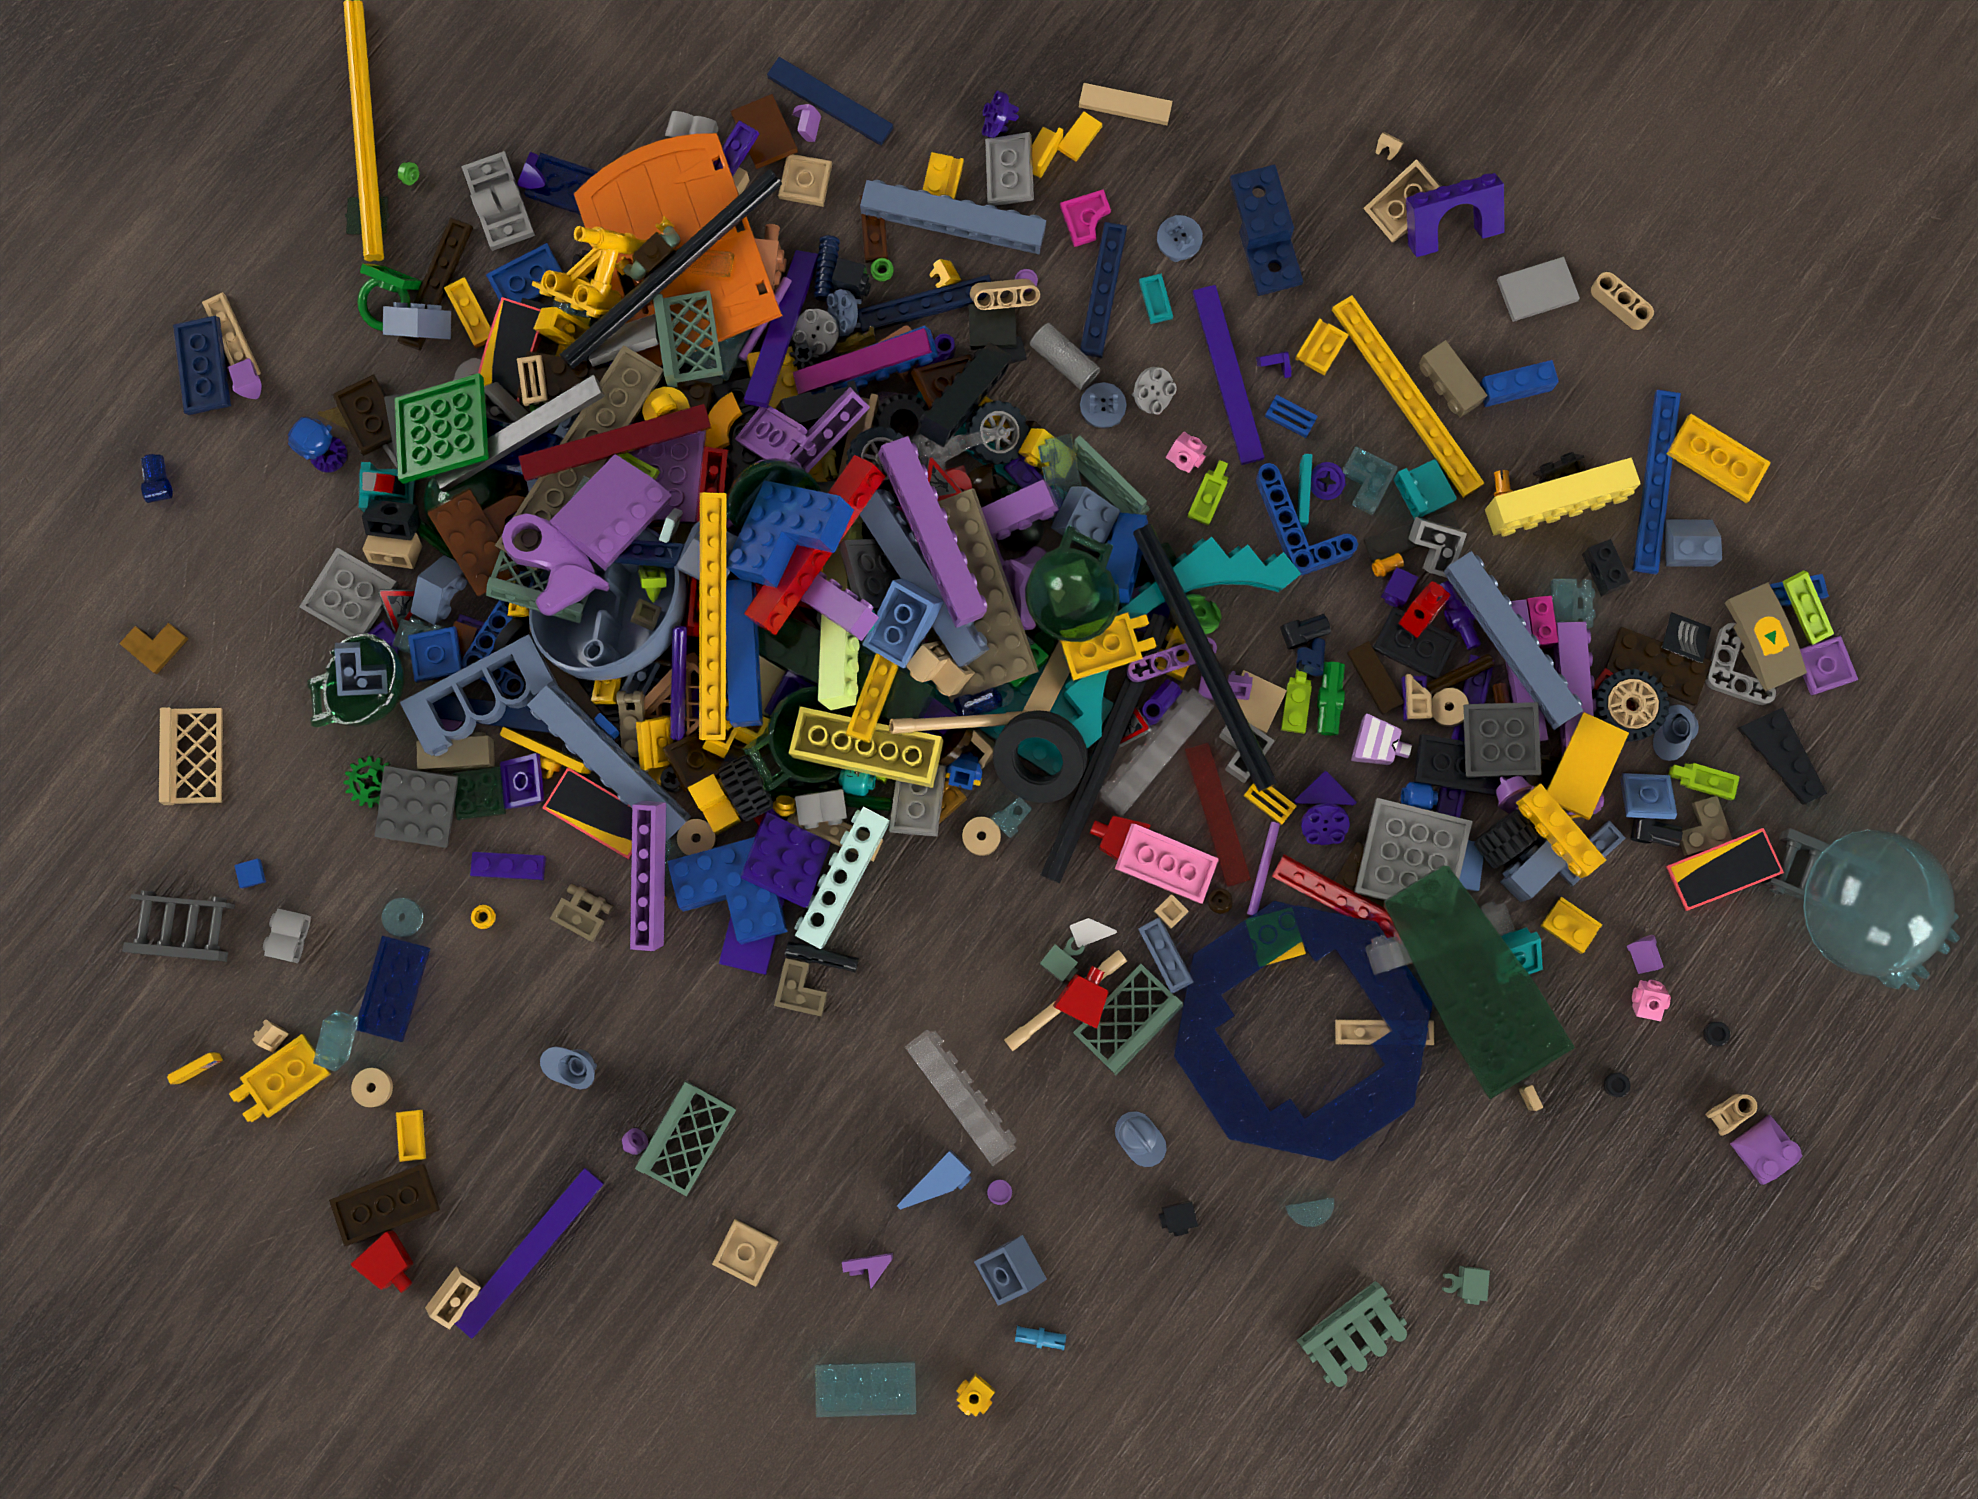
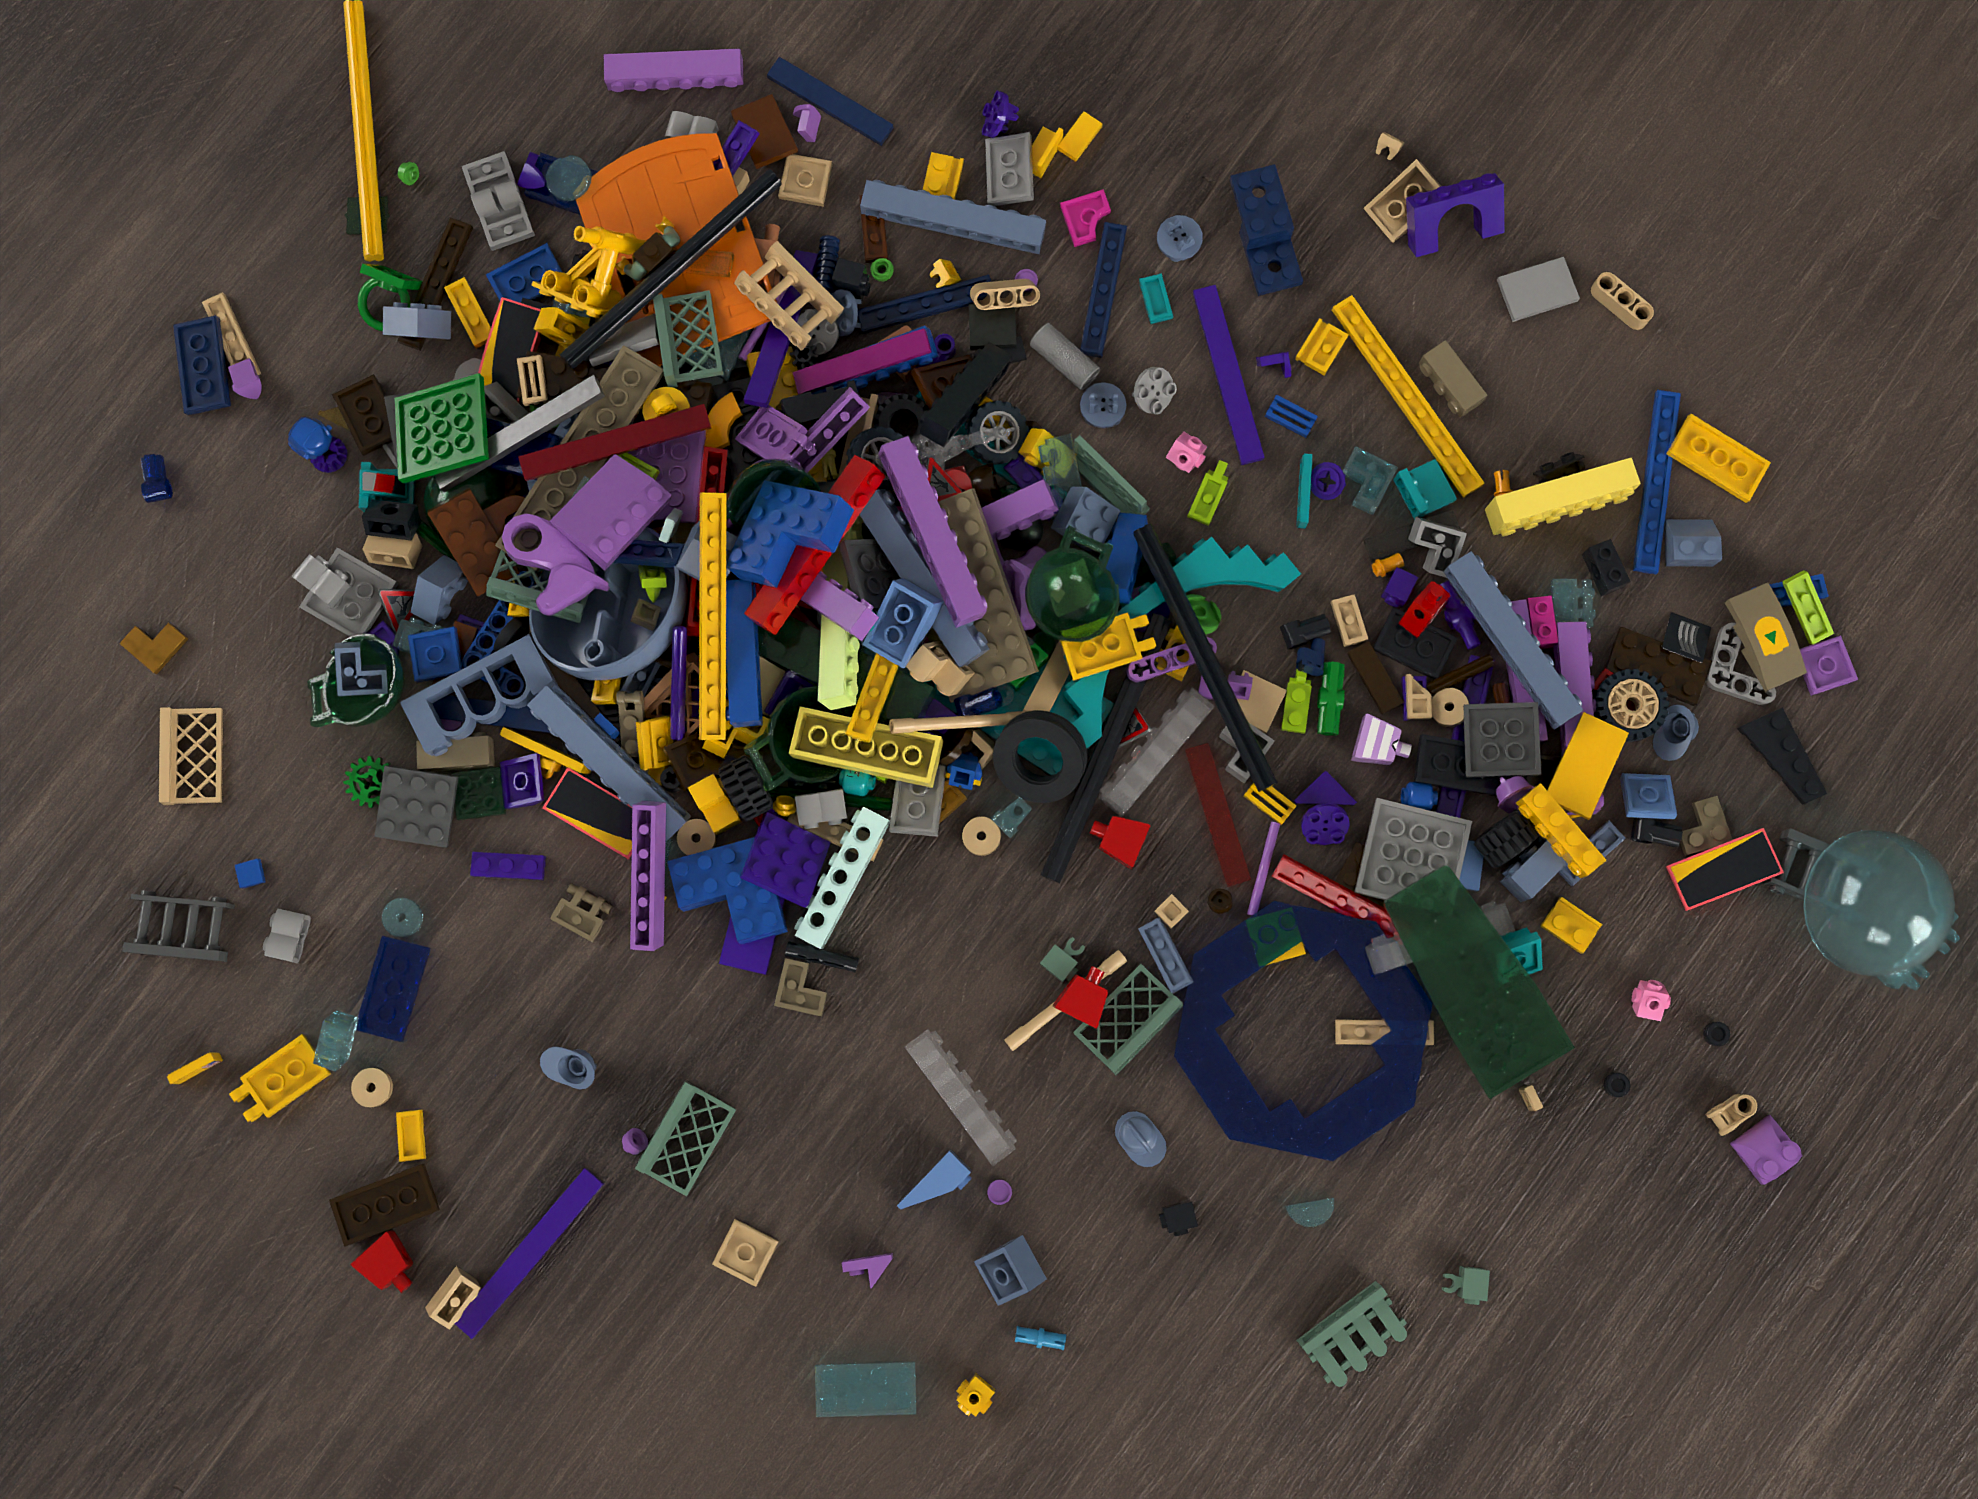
(270, 1036): tan tile -> none
(321, 580): none -> light grey brick
(476, 913): yellow plate -> none
(568, 178): none -> clear light blue tile
(673, 70): none -> medium lavender brick
(803, 282): none -> tan fence
(856, 342): clear yellow tile -> none
(1090, 931): white sticker -> none
(1125, 104): tan tile -> none
(1162, 700): dark purple piece -> none
(1166, 863): bright pink plate -> none
(1294, 529): blue beam -> none
(1349, 620): none -> tan plate
(1519, 383): blue brick -> none
(1645, 954): medium lavender tile -> none
(1706, 780): lime hinge -> none

